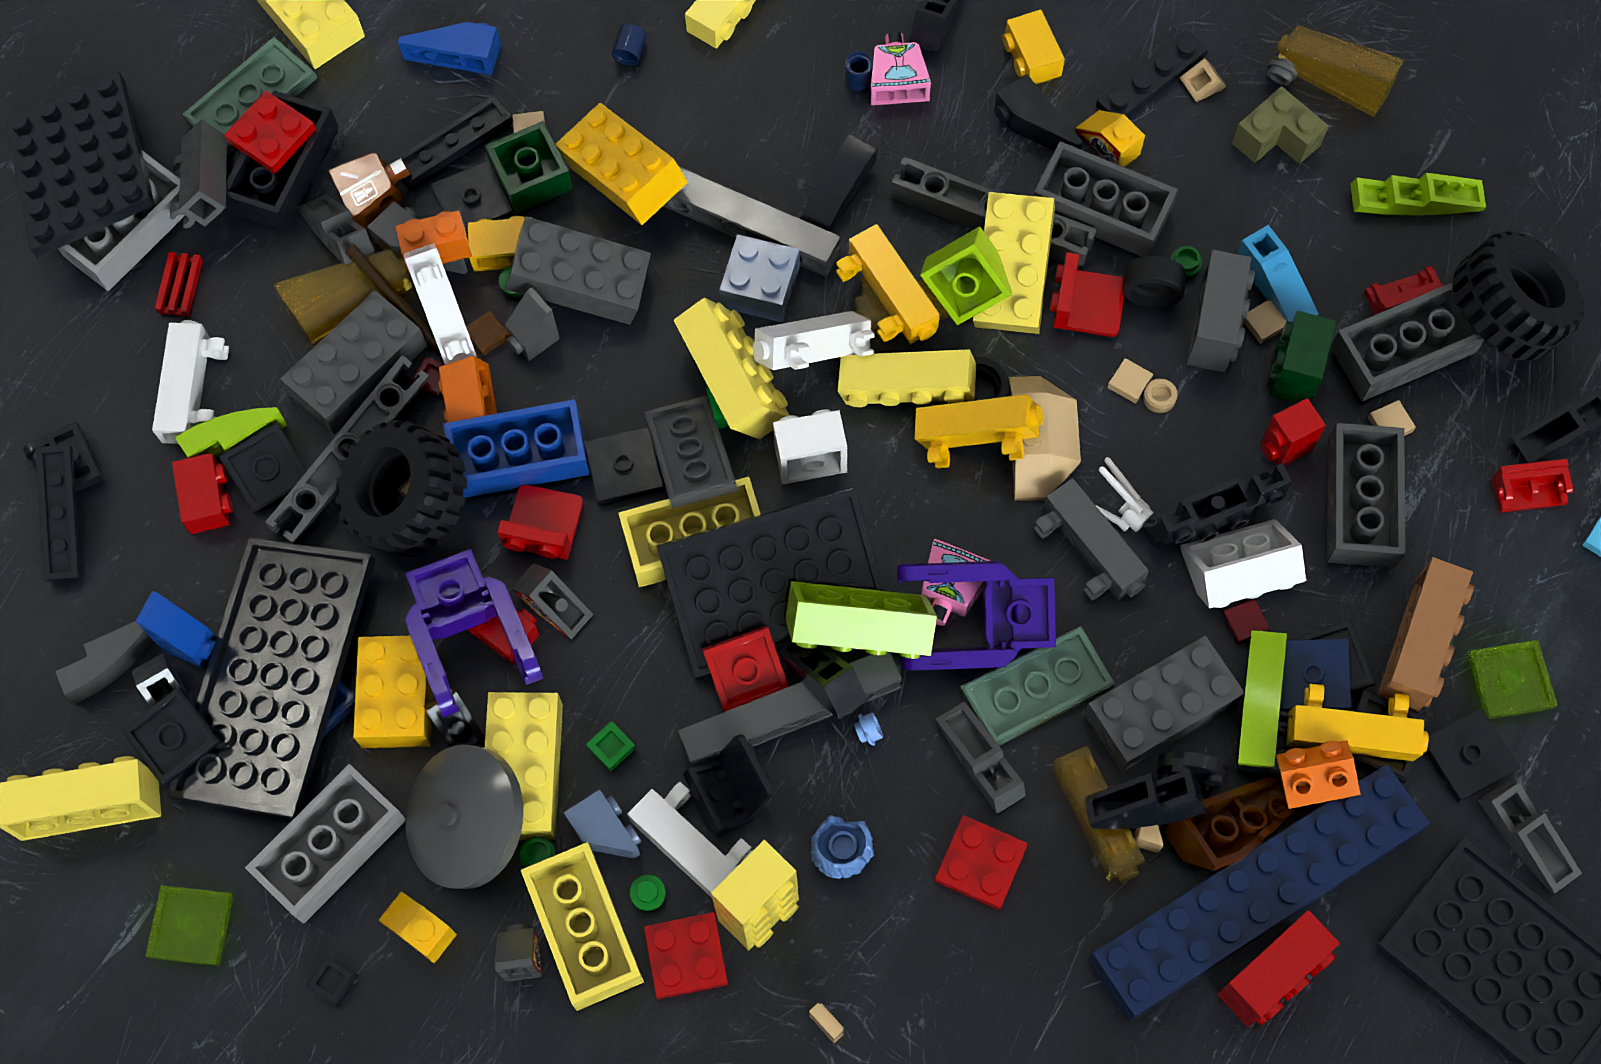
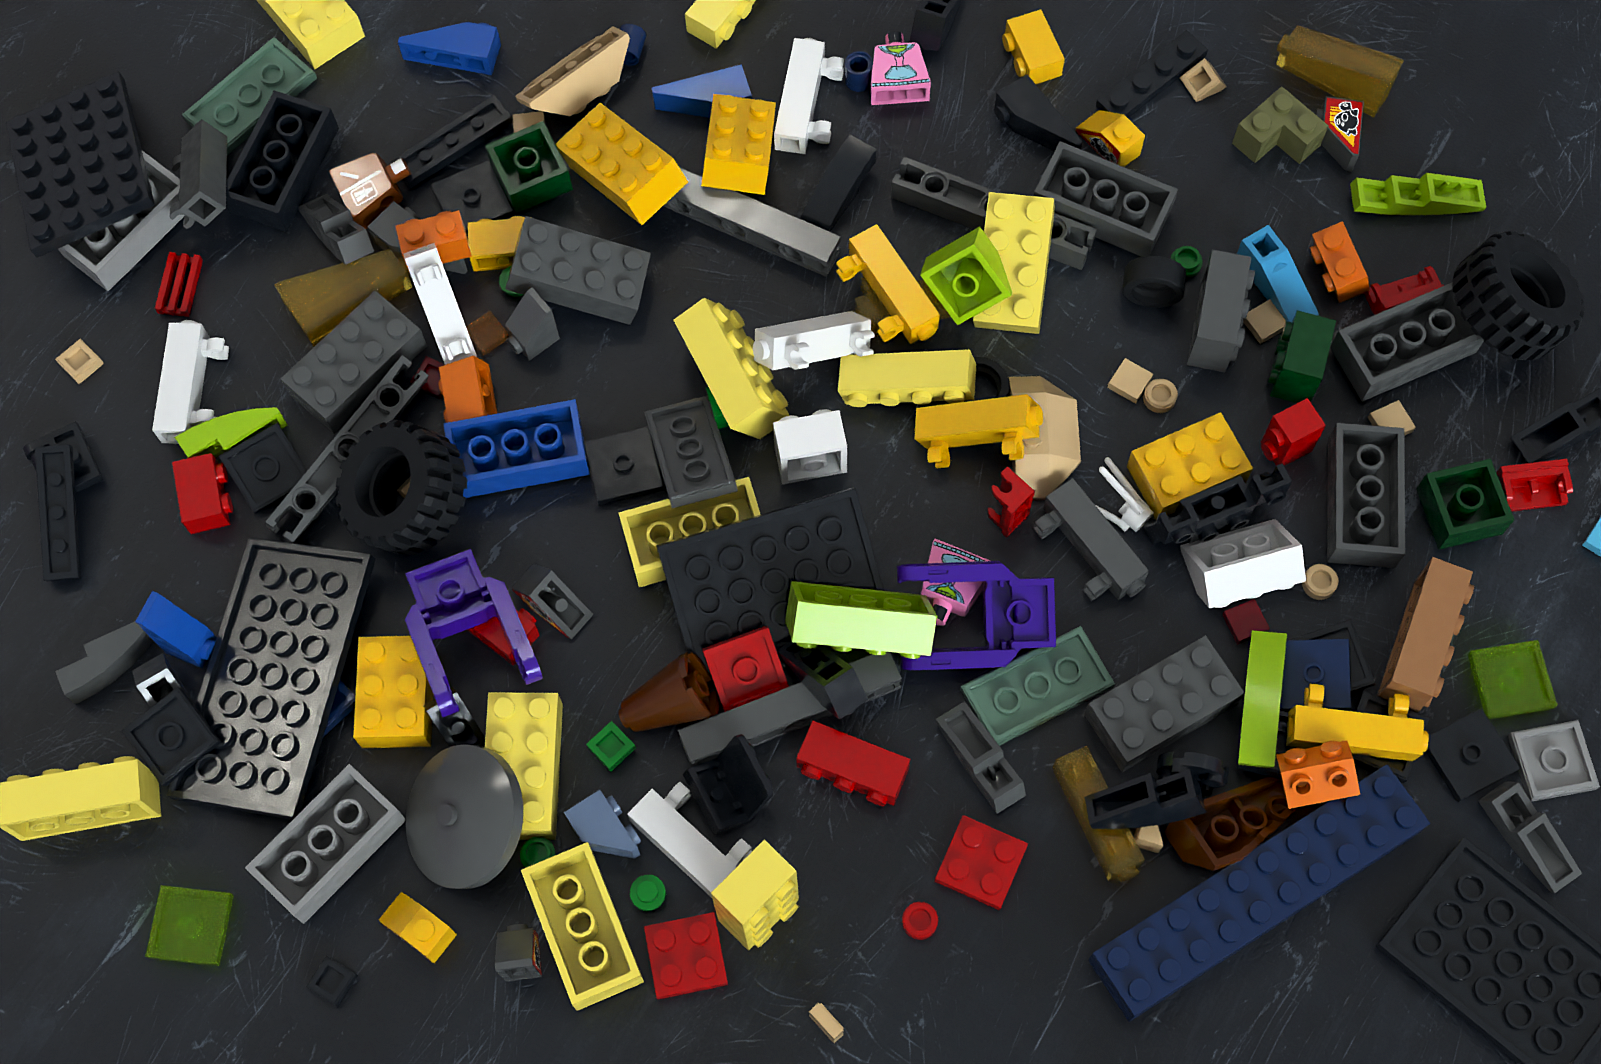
(79, 361): none -> tan tile
(270, 132): red plate -> none
(390, 292): dark brown bar -> none
(542, 522): red bracket -> none
(579, 76): none -> tan wedge
(671, 697): none -> reddish brown cone
(696, 93): none -> slope
(739, 144): none -> yellow brick
(760, 278): brick -> none
(800, 95): none -> white brick
(841, 847): medium blue hair -> none
(852, 764): none -> red brick
(868, 728): light blue plate -> none
(920, 920): none -> red tile
(1016, 500): none -> red hinge
(1087, 300): red bracket -> none
(1187, 463): none -> yellow brick
(1280, 971): red brick -> none
(1282, 71): dark grey plate -> none
(1320, 582): none -> tan tile
(1340, 261): none -> orange brick
(1344, 129): none -> slope
(1464, 503): none -> dark green brick
(1553, 761): none -> light grey tile

